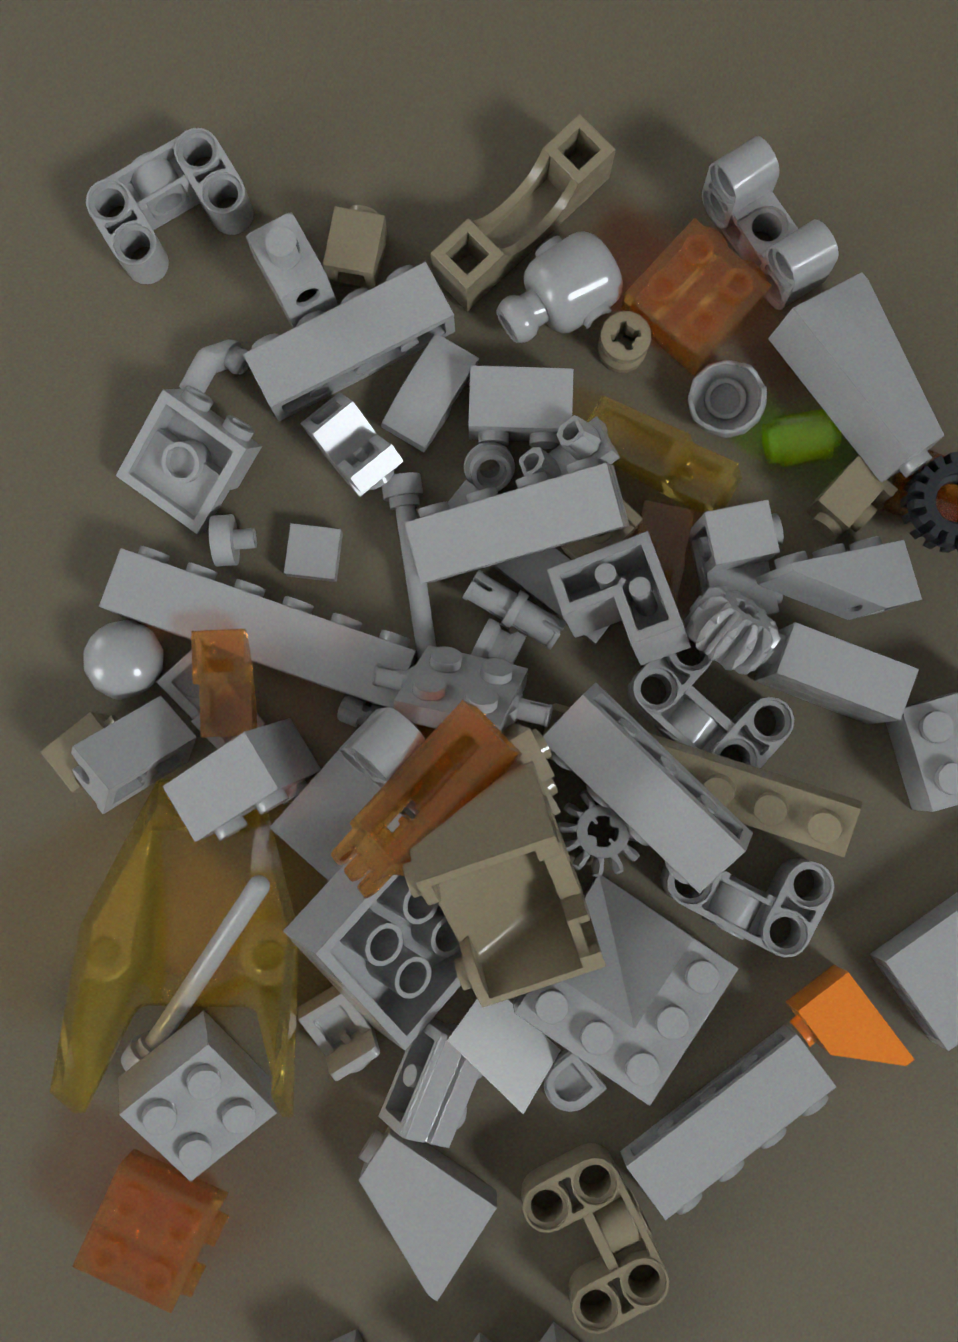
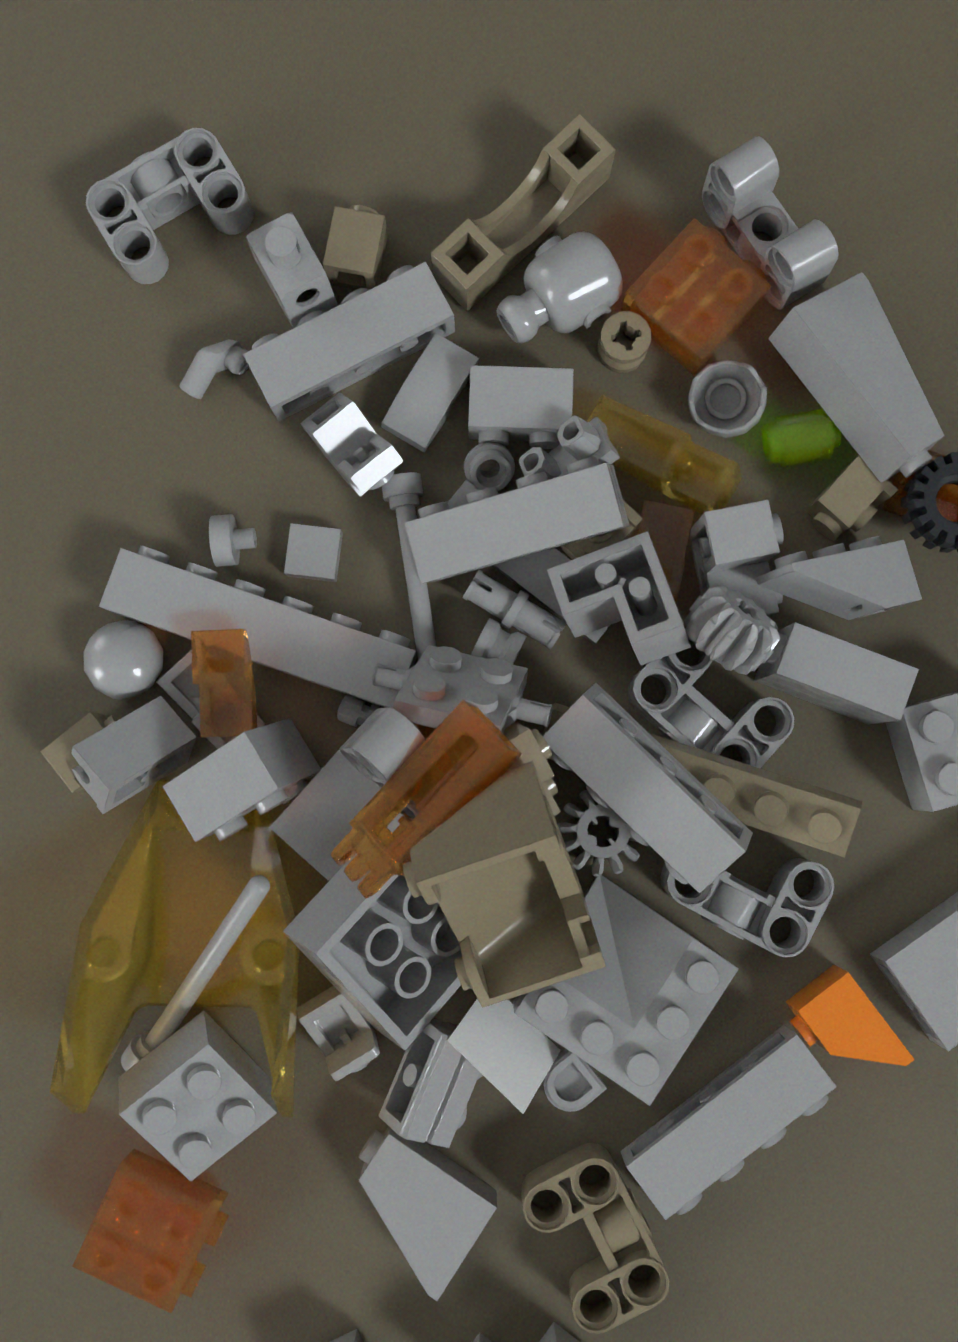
(189, 457): light grey plate -> none

